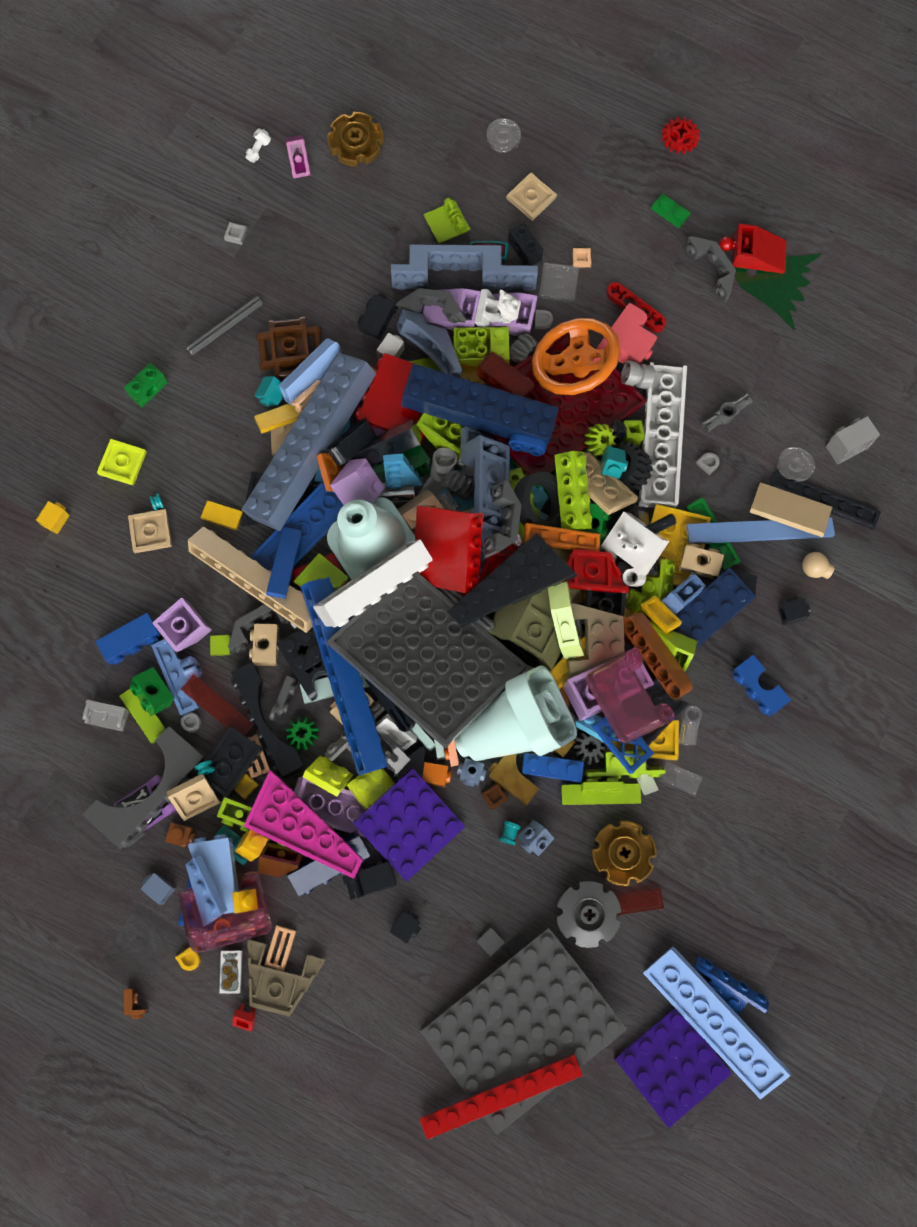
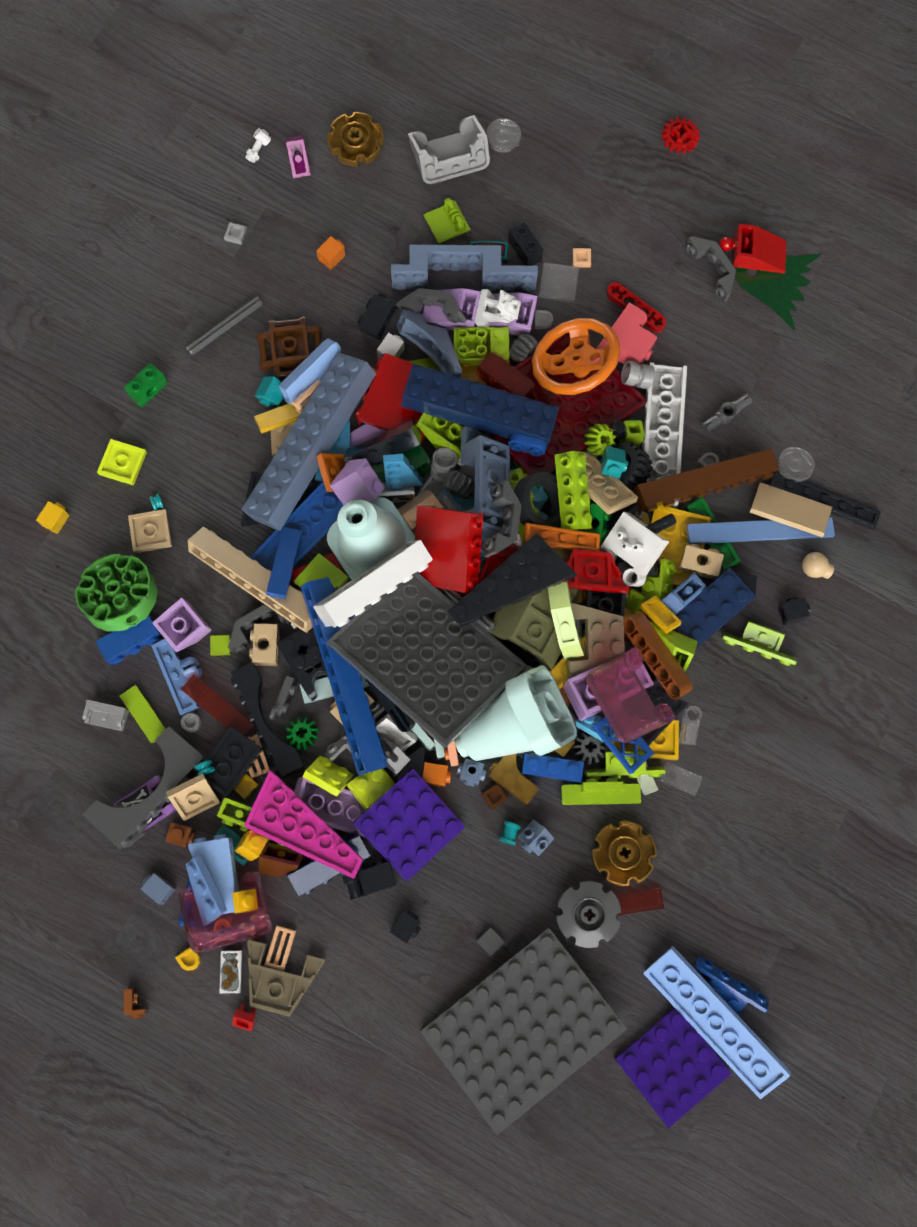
(116, 592): none -> bright green brick
(151, 681): green brick -> none
(222, 515): yellow tile -> none
(331, 252): none -> orange brick
(351, 442): black beam -> none
(451, 154): none -> light grey windscreen
(500, 1096): red plate -> none
(531, 196): tan plate -> none
(670, 211): green plate -> none
(705, 479): none -> reddish brown brick
(760, 639): none -> lime bracket
(768, 700): blue arch -> none
(852, 439): light grey brick -> none

